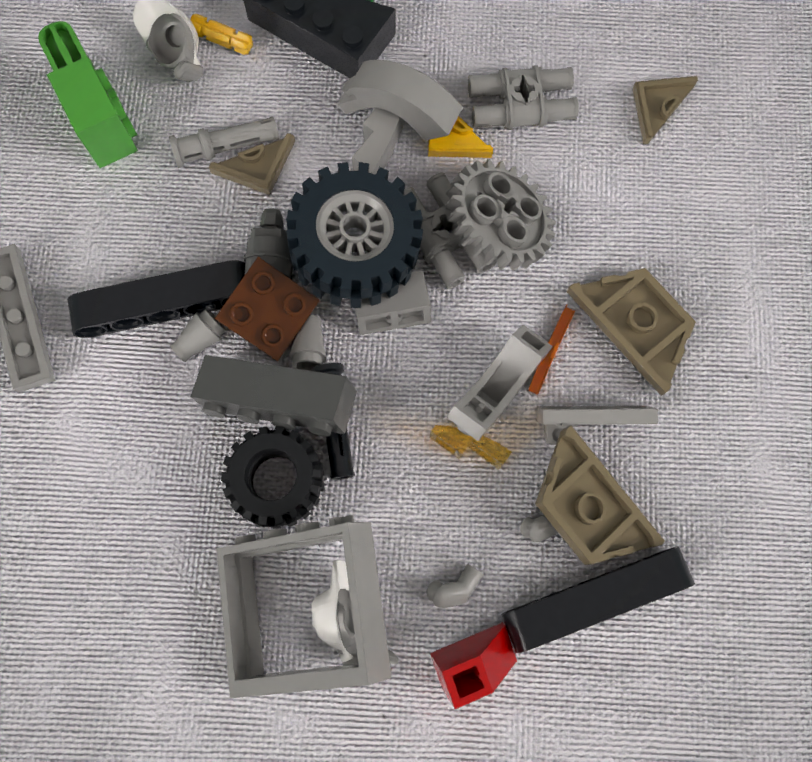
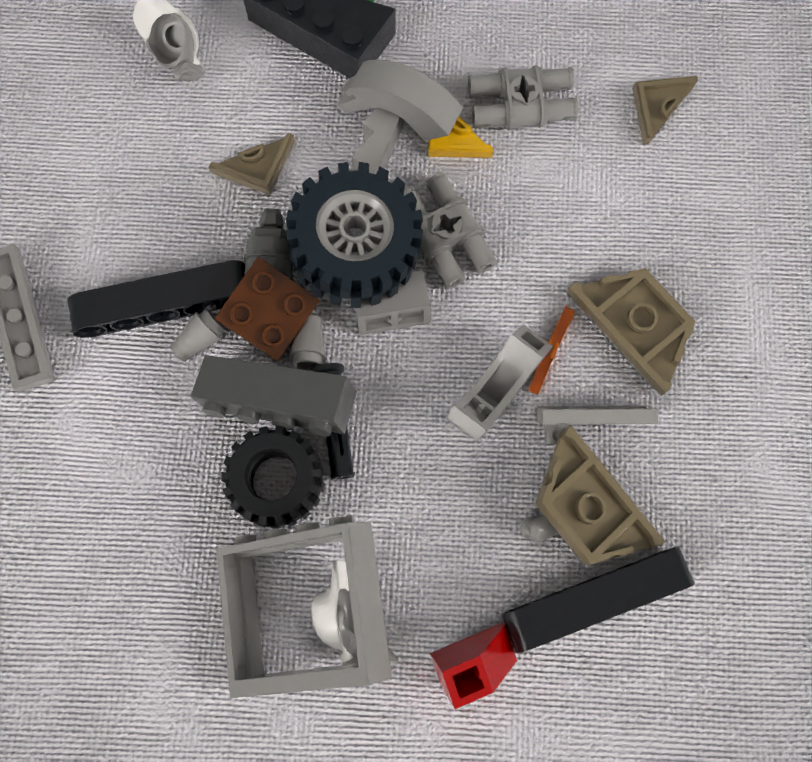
(87, 96): bright green brick -> none
(207, 144): light grey pin -> none
(222, 34): yellow axle -> none
(456, 592): light grey arm -> none
(457, 444): clear yellow slope -> none
(500, 215): light grey gear -> none

